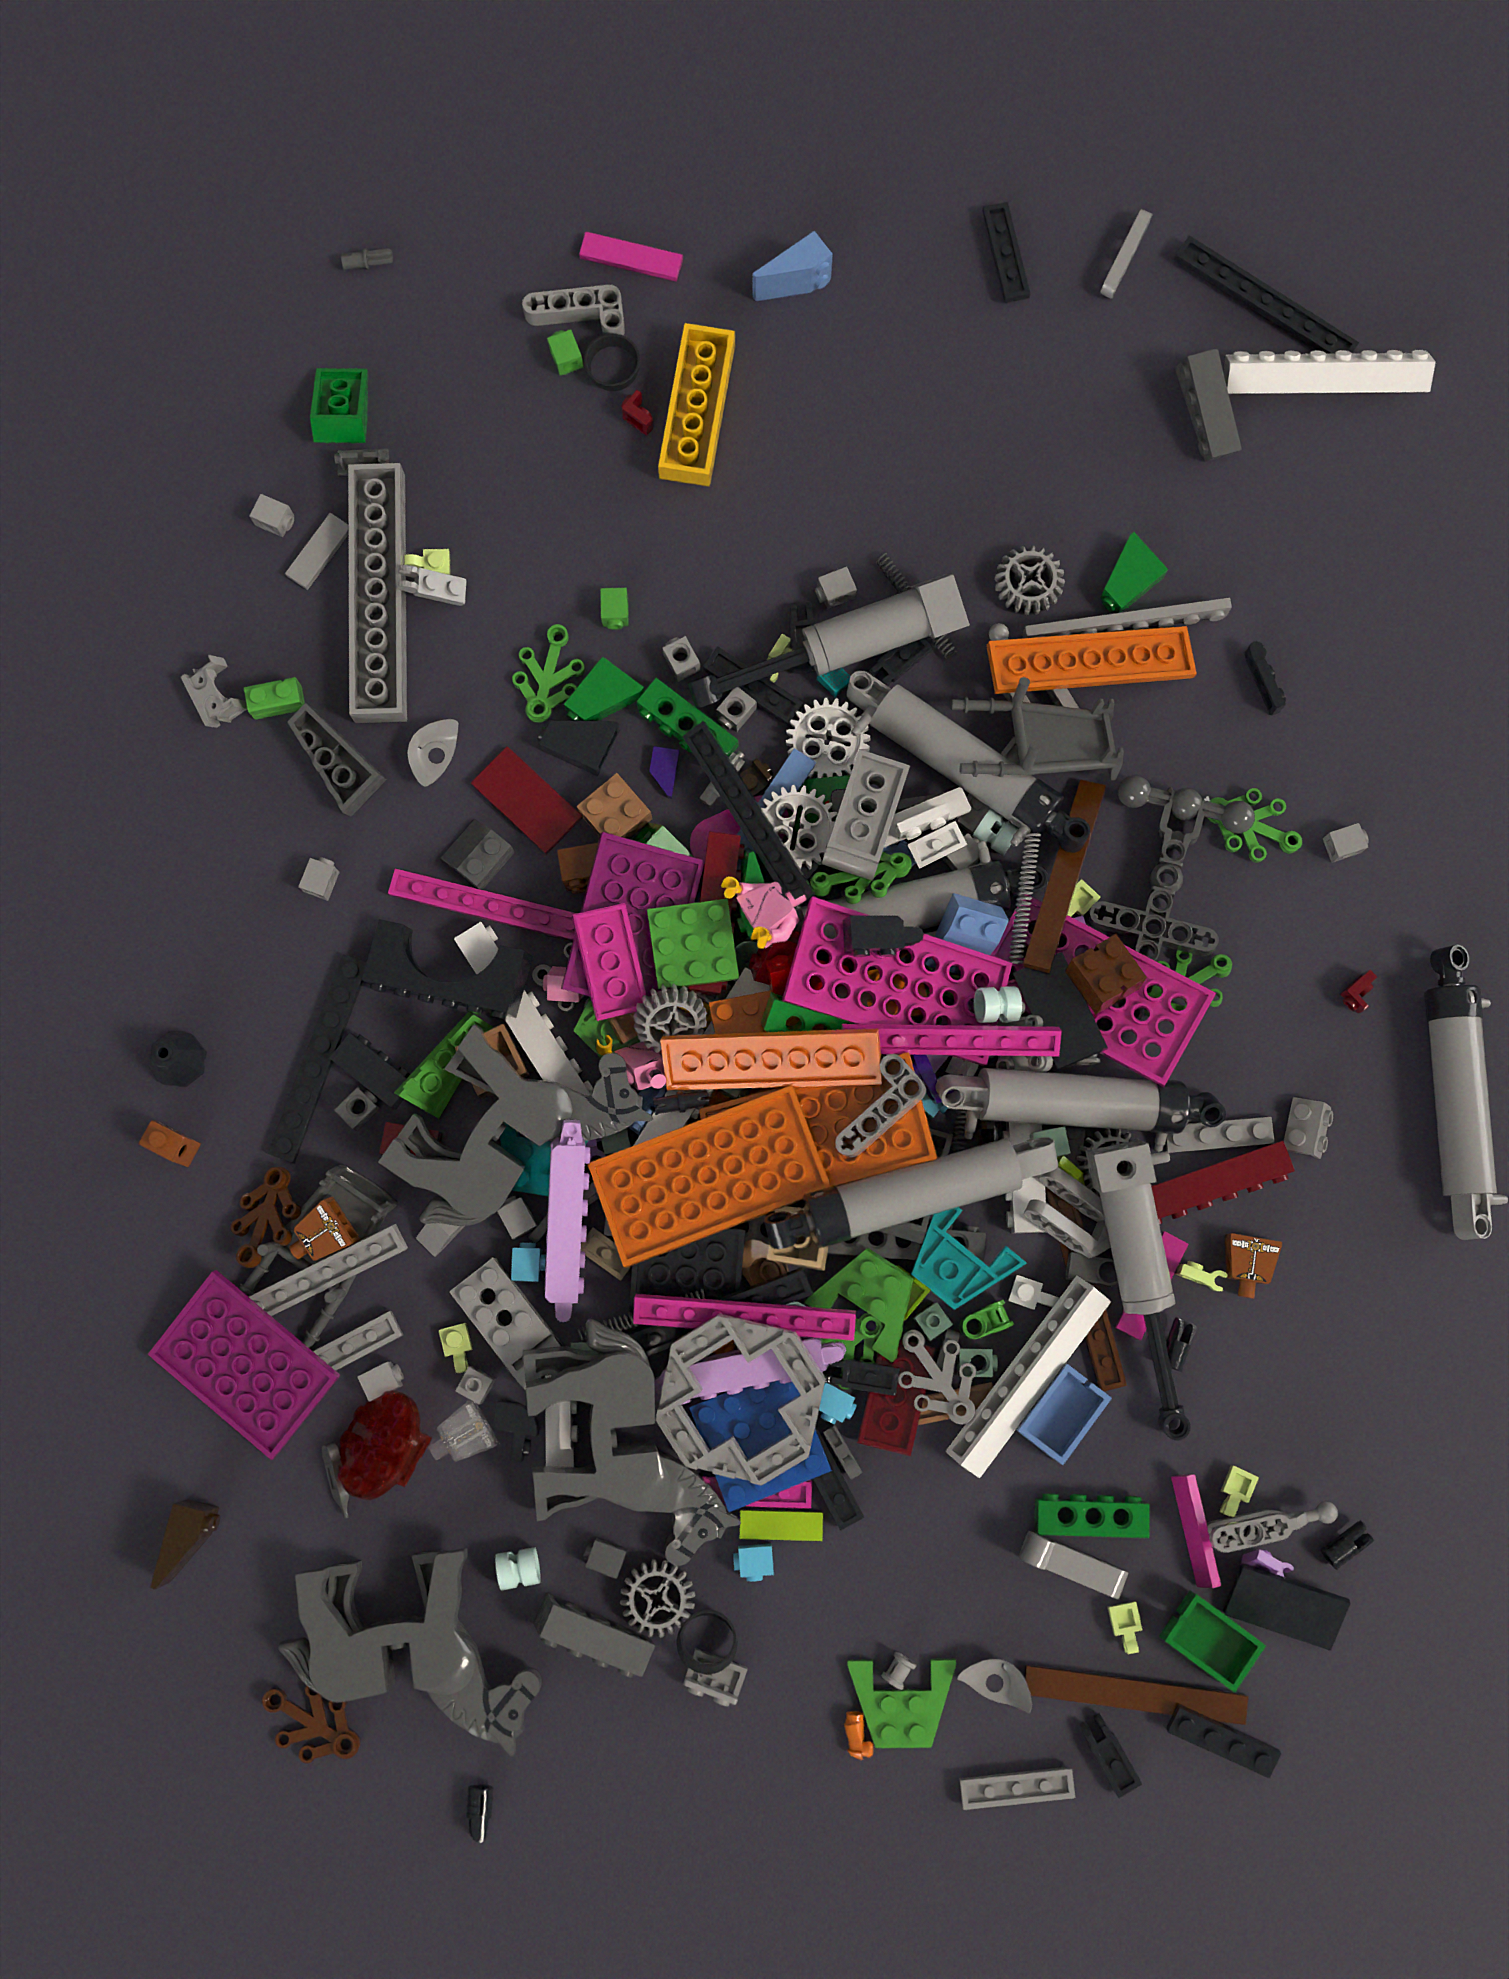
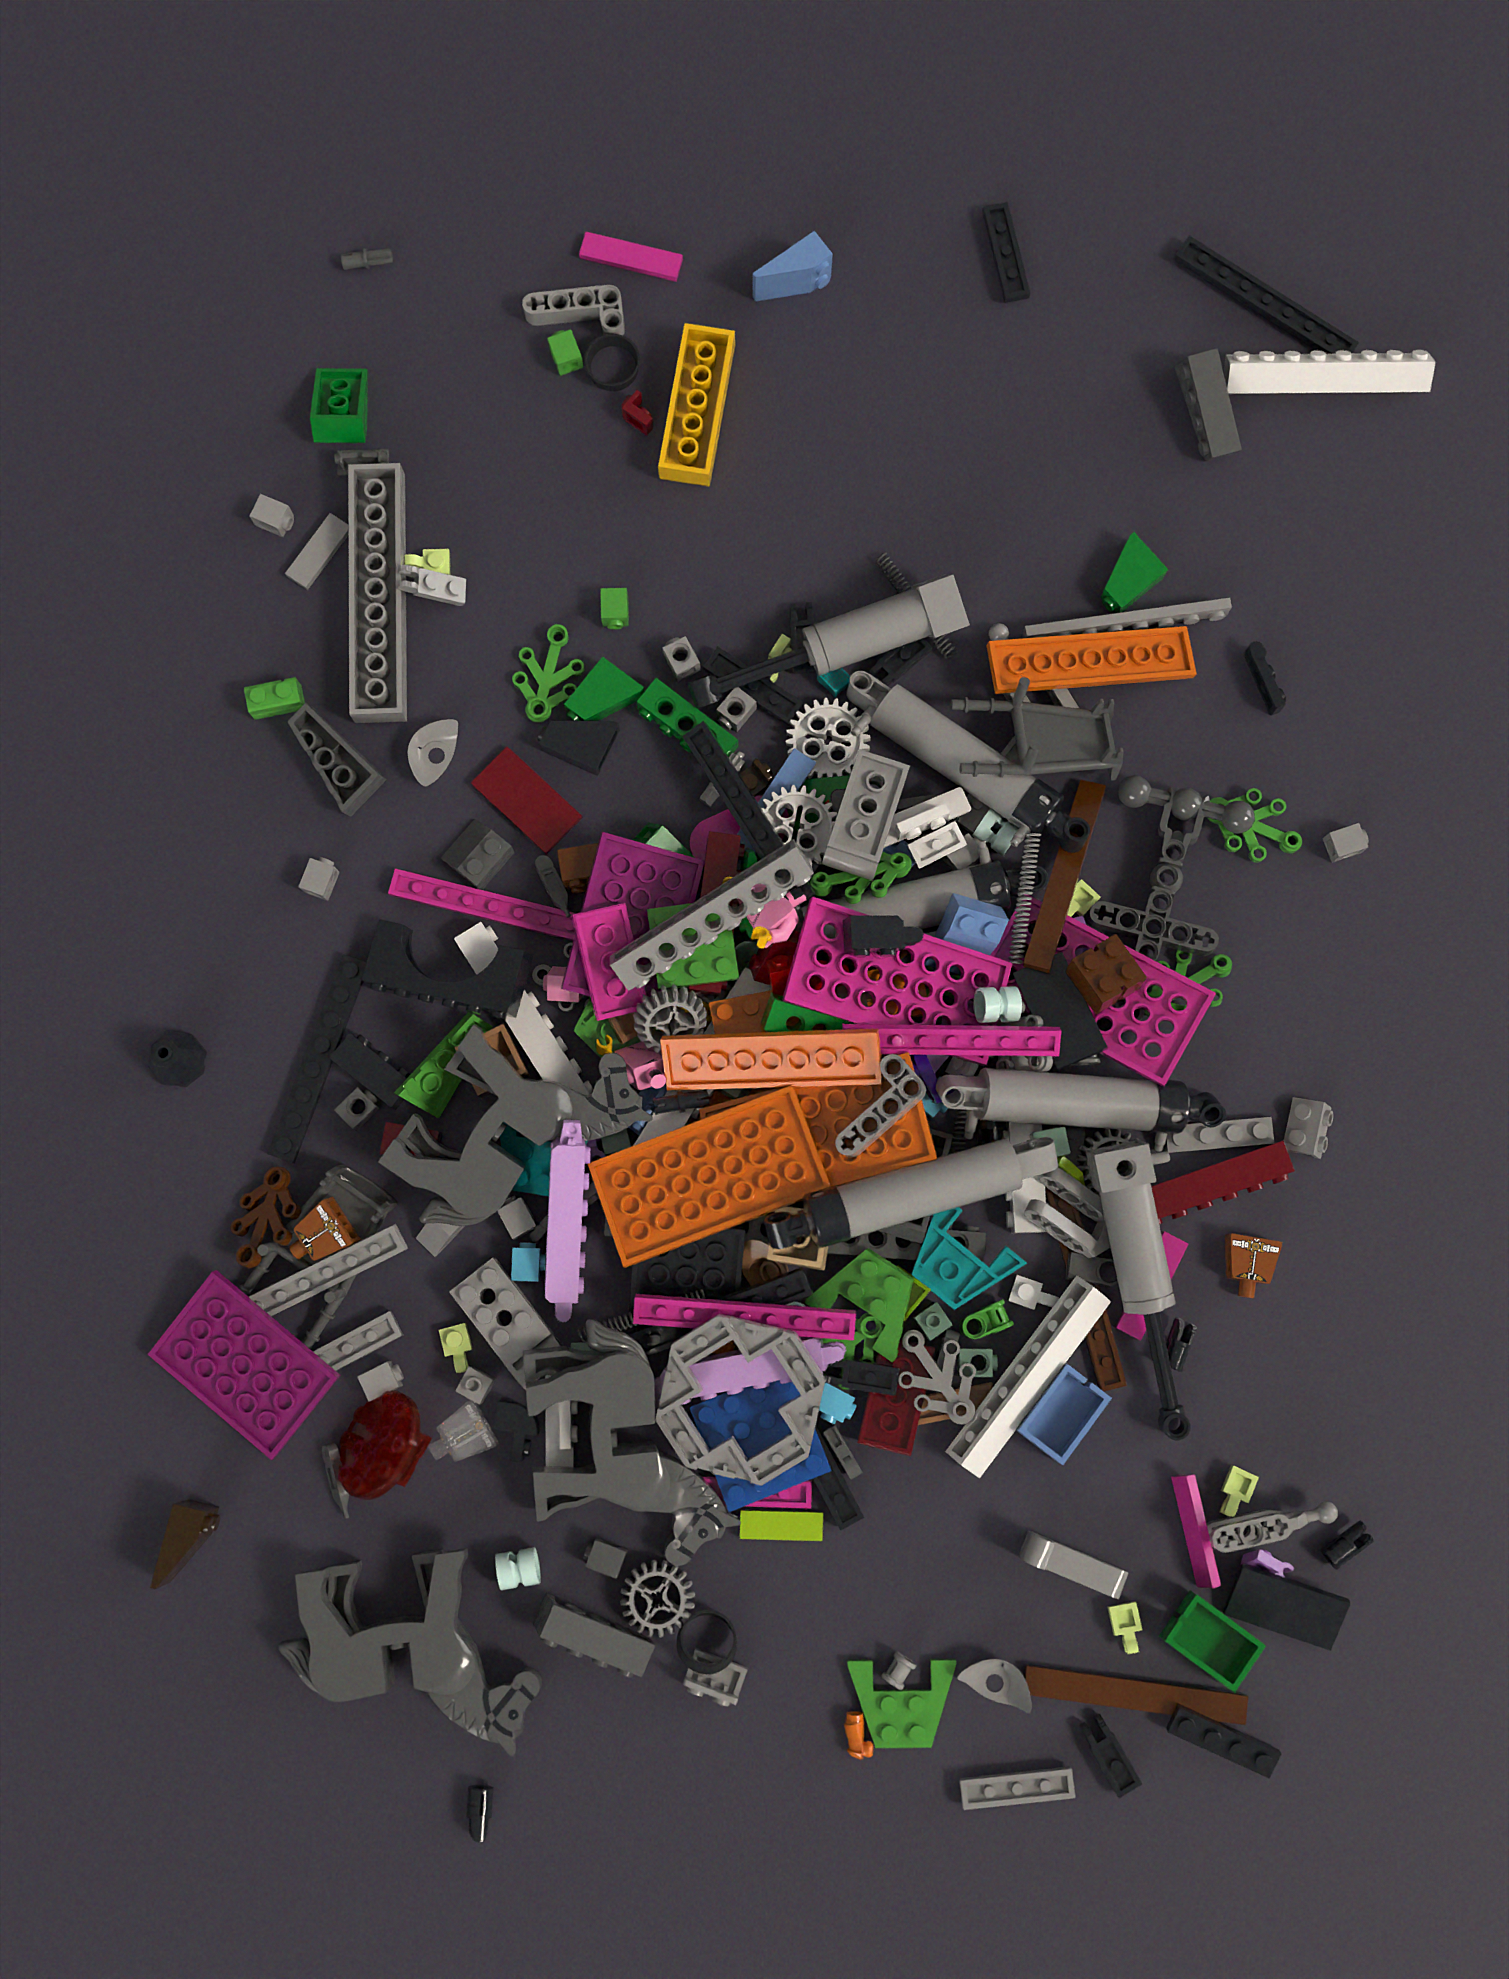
(168, 1142): dark orange torso -> none
(207, 699): light grey piece -> none
(315, 1725): reddish brown plant -> none
(552, 883): none -> dark grey piece
(604, 1253): dark tan plate -> none
(615, 809): medium nougat brick -> none
(664, 768): dark purple tile -> none
(693, 916): none -> light grey brick
(754, 1561): medium azure brick -> none
(836, 588): light grey brick -> none
(1015, 565): light grey gear -> none
(1126, 253): light grey beam -> none
(1134, 1525): green brick -> none
(1194, 1272): yellowish green plate -> none
(1361, 987): dark red bracket -> none
(1461, 1094): light grey piece -> none

